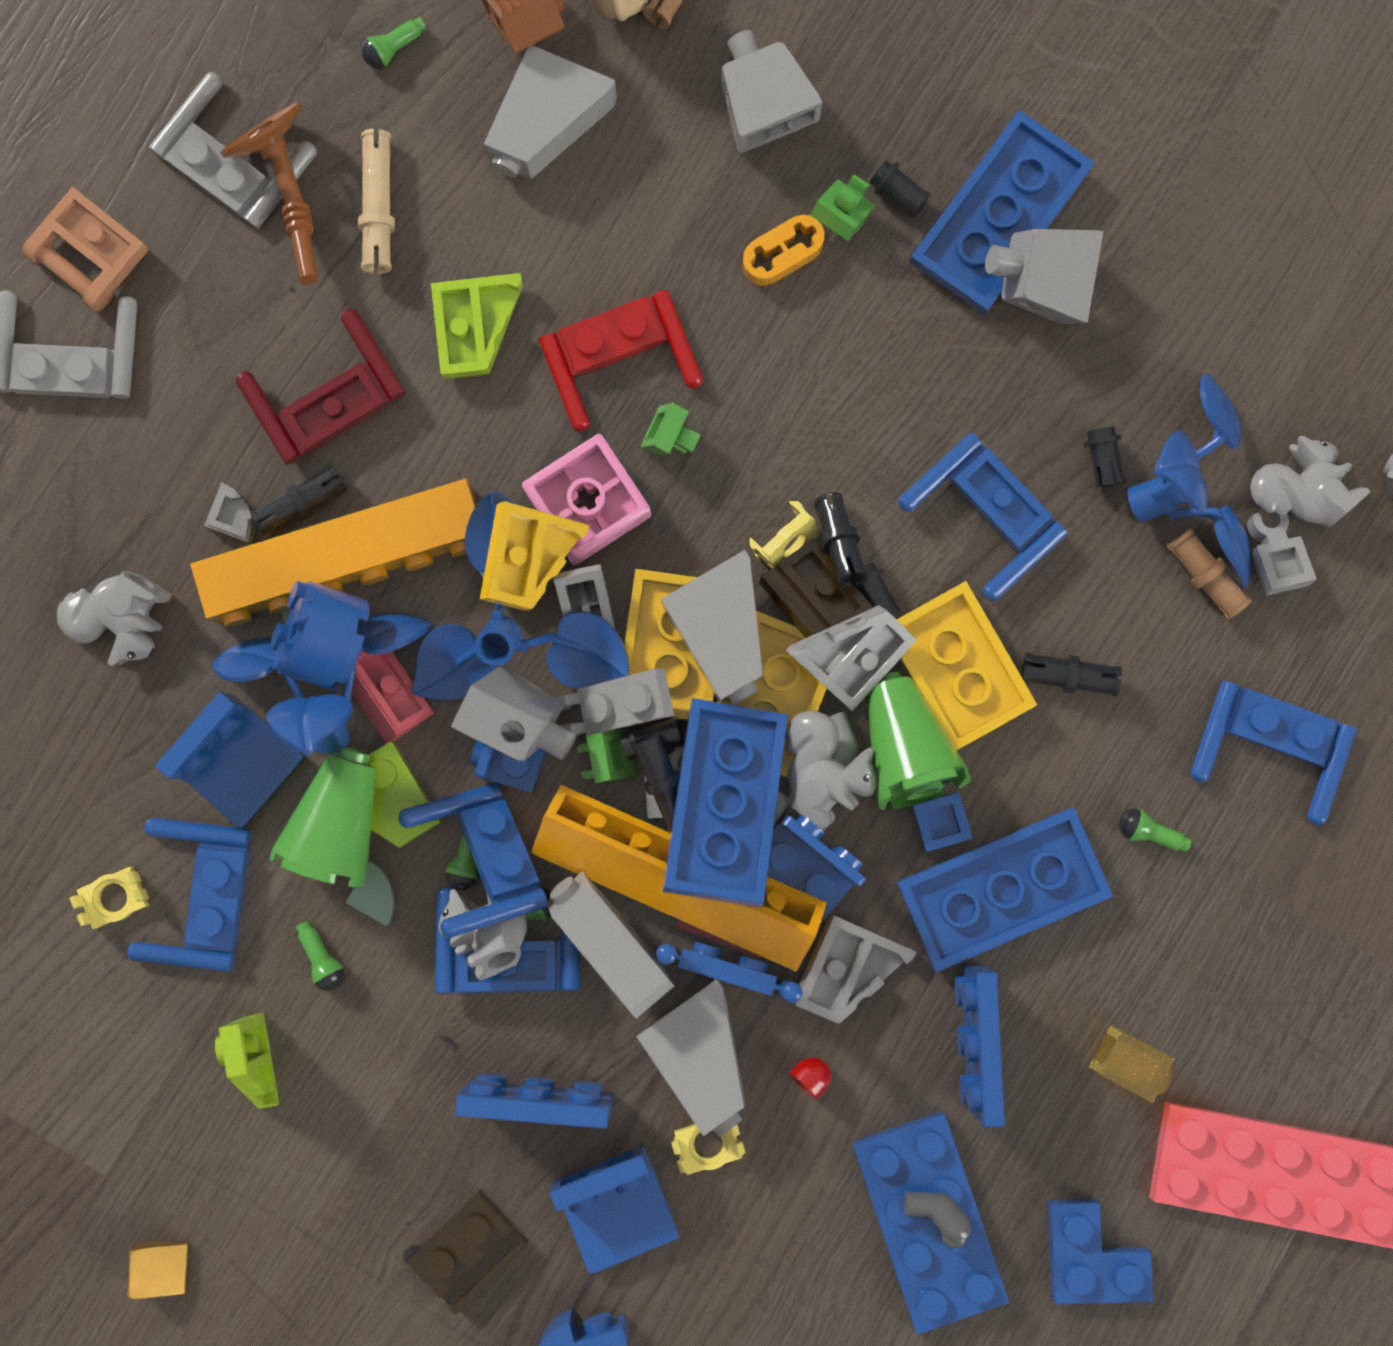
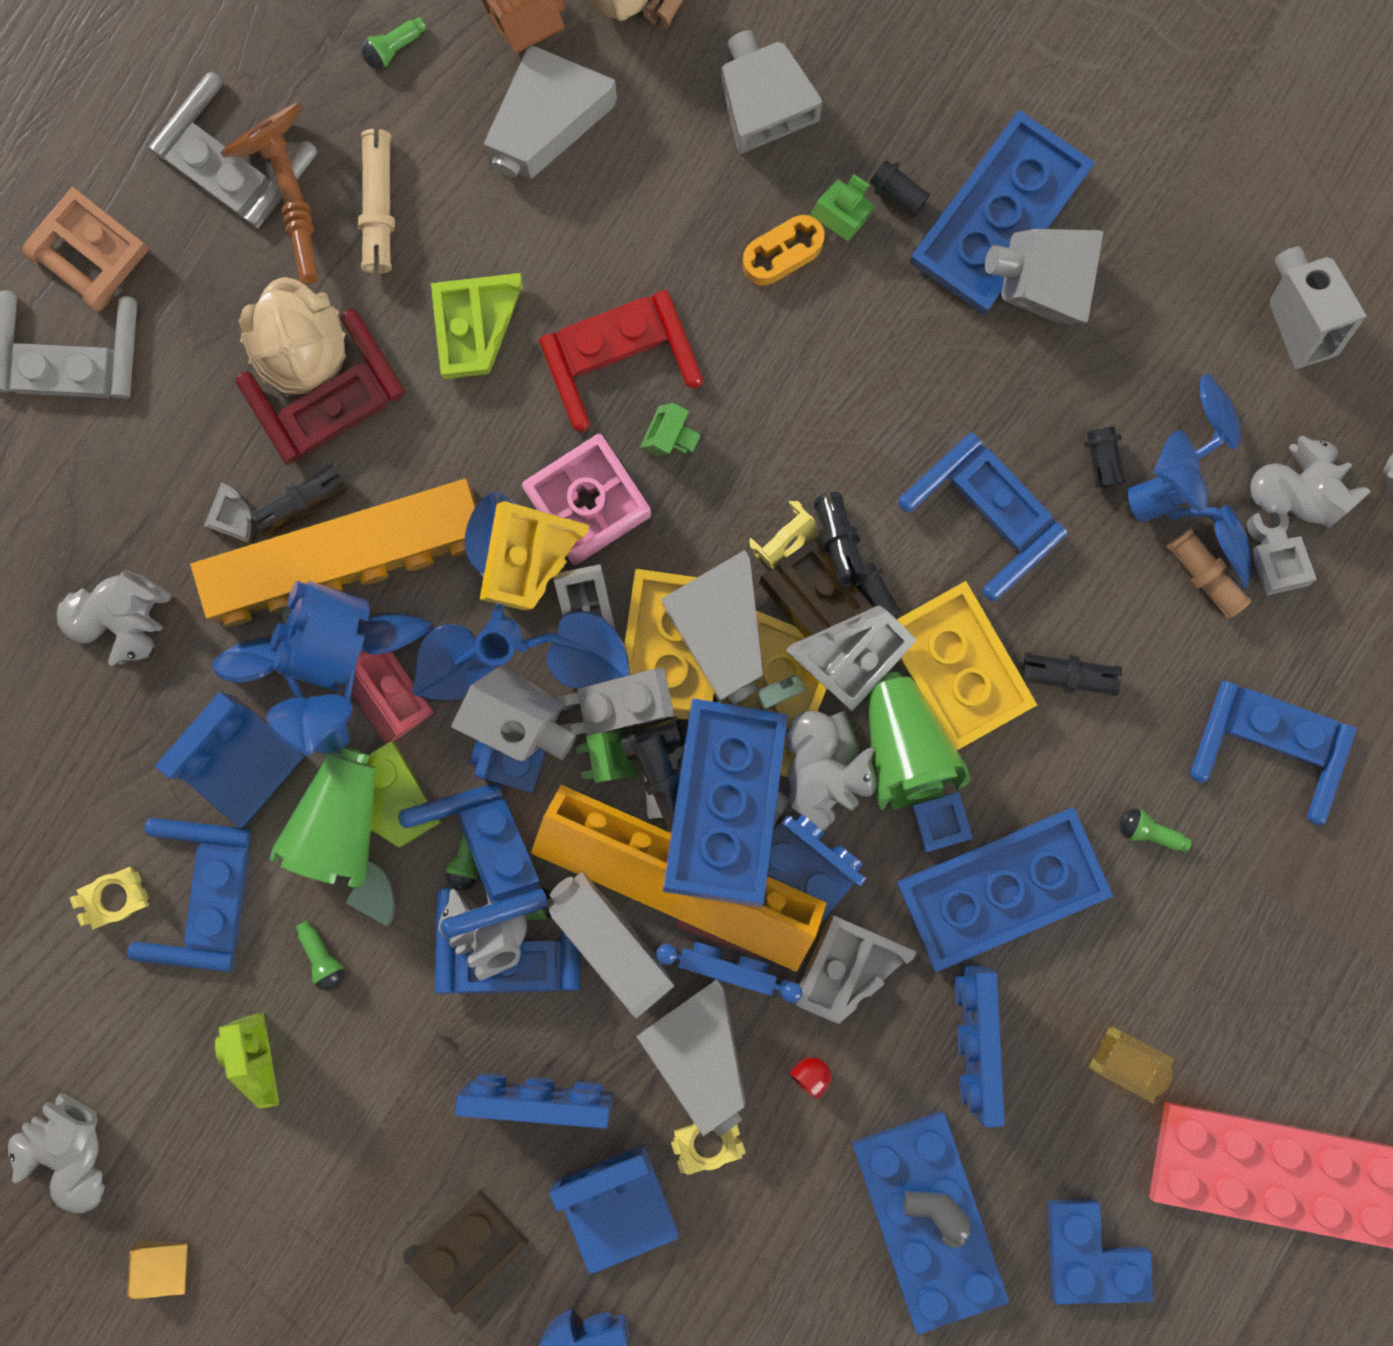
(66, 1146): none -> light grey animal
(293, 337): none -> tan head
(780, 692): none -> sand green tile
(1313, 308): none -> light grey torso

